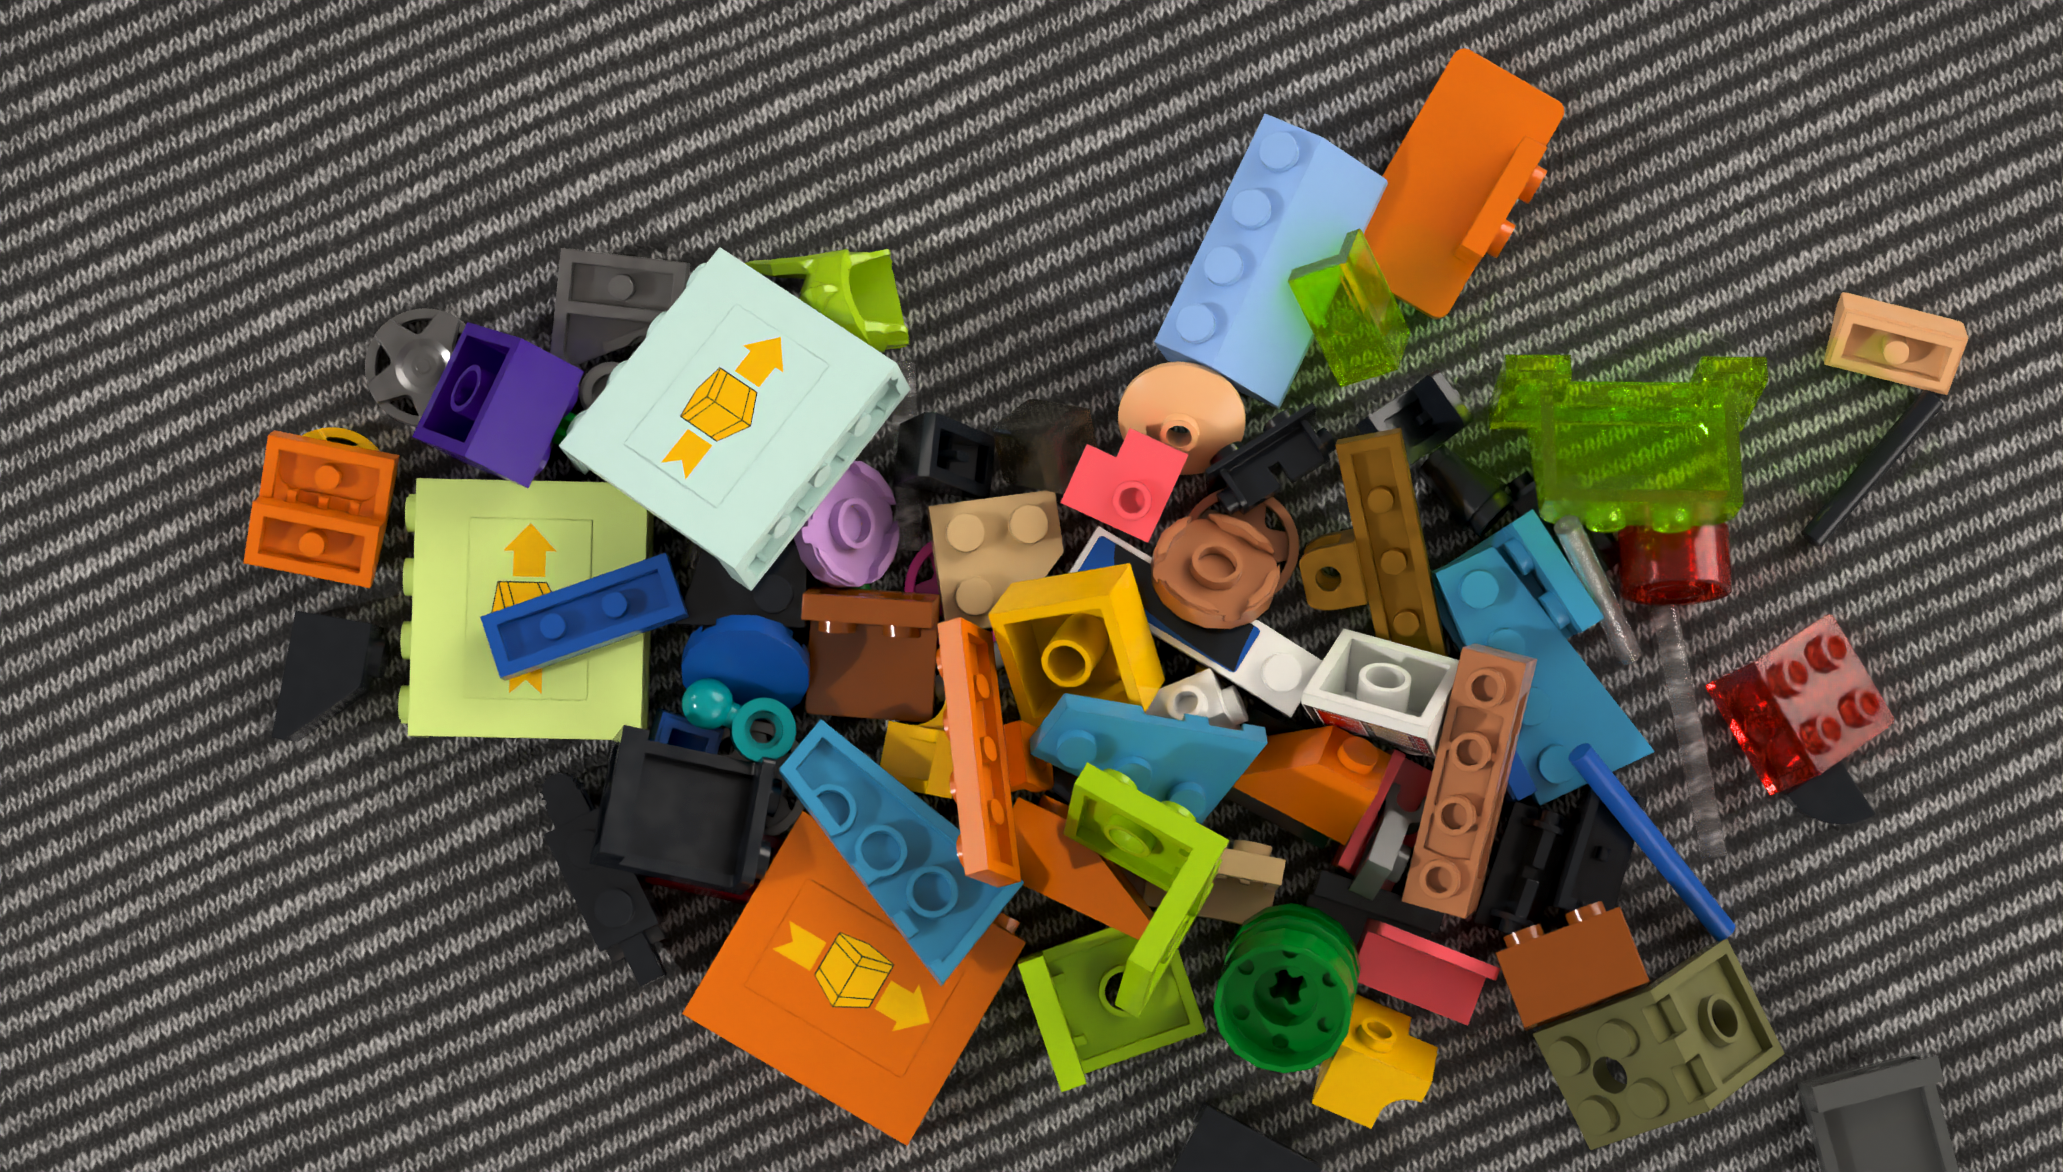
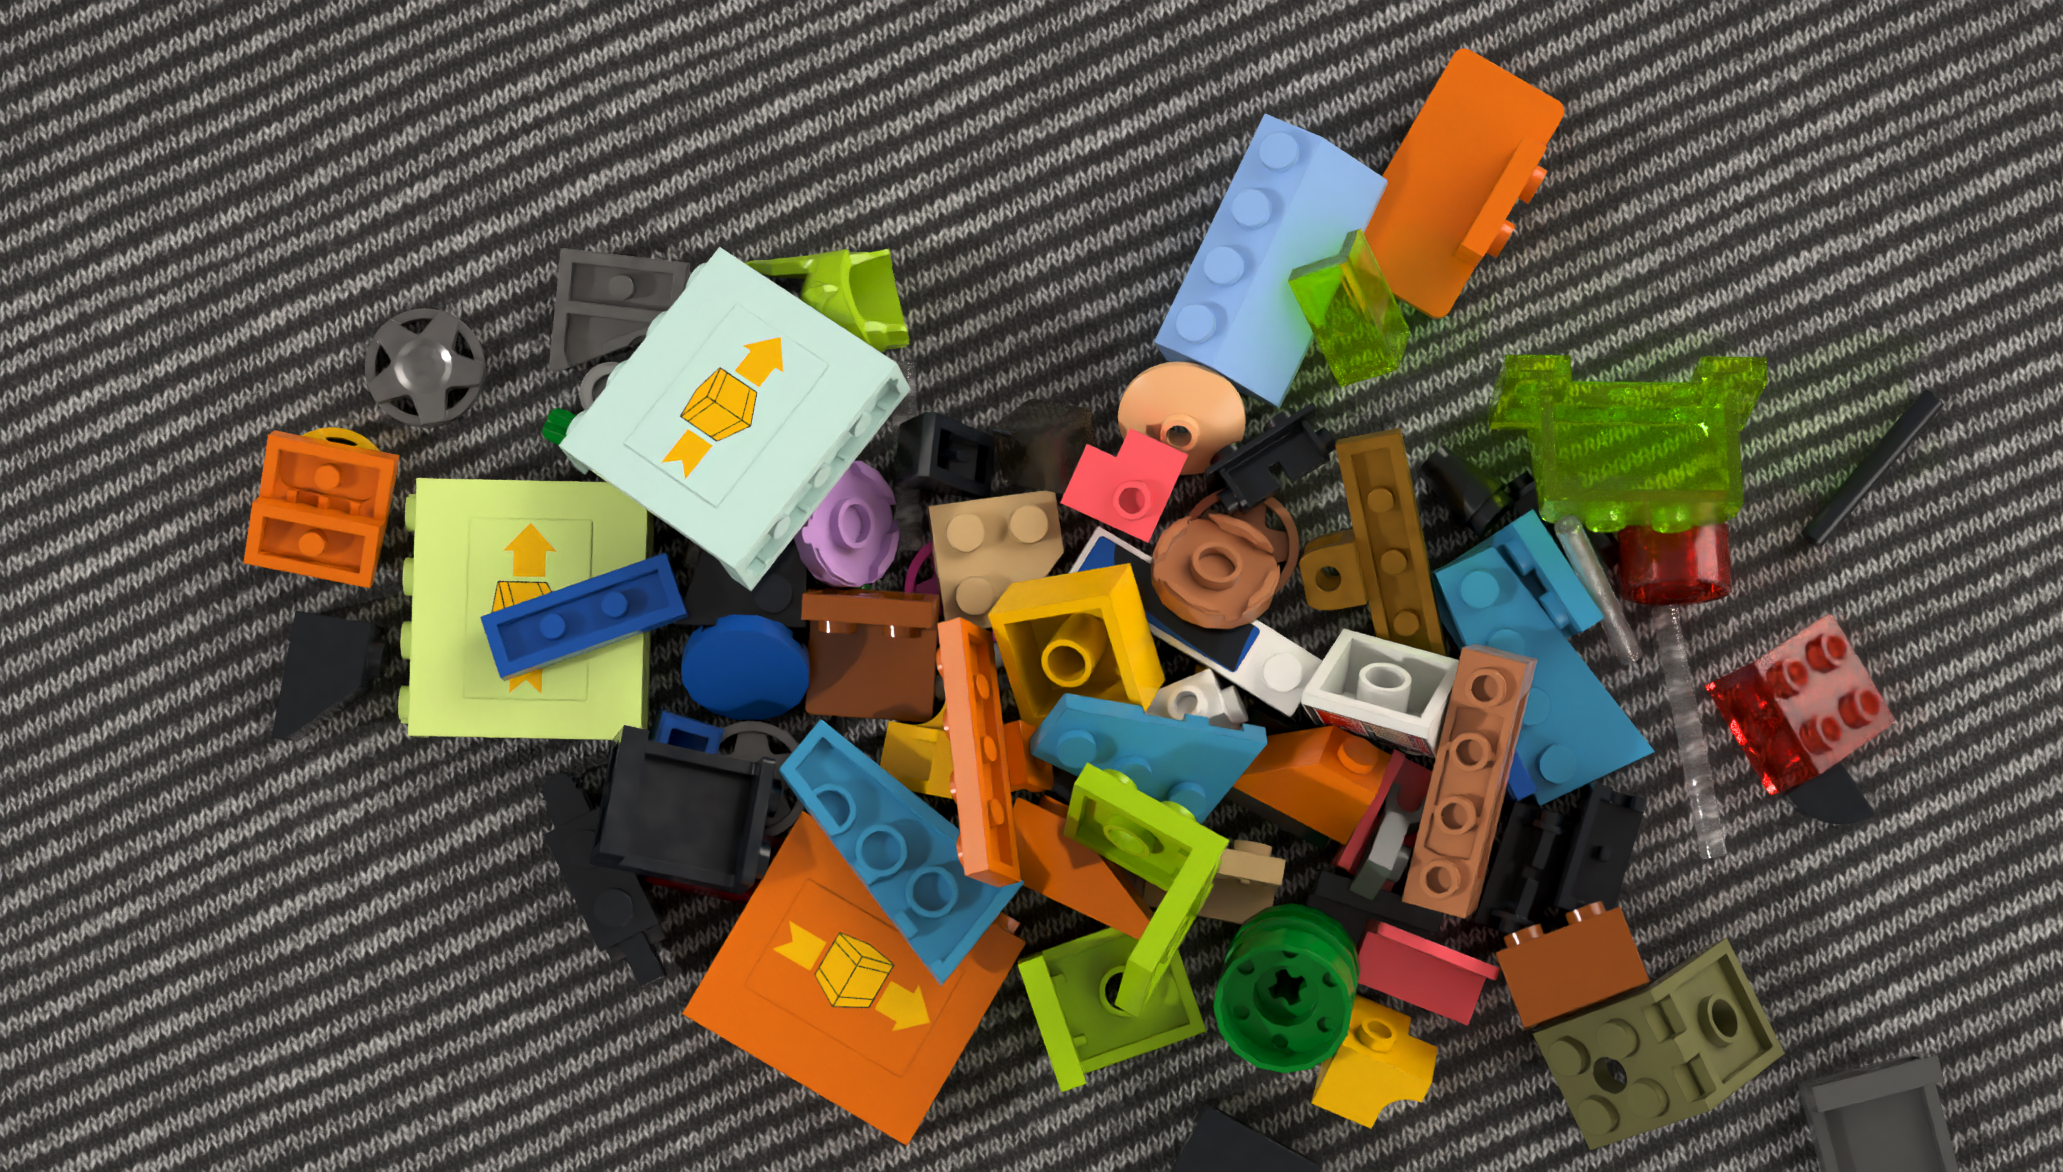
(499, 404): dark purple brick -> none
(711, 704): teal plate -> none
(1425, 413): black bracket -> none
(1651, 841): blue bar -> none
(1895, 343): light nougat slope -> none

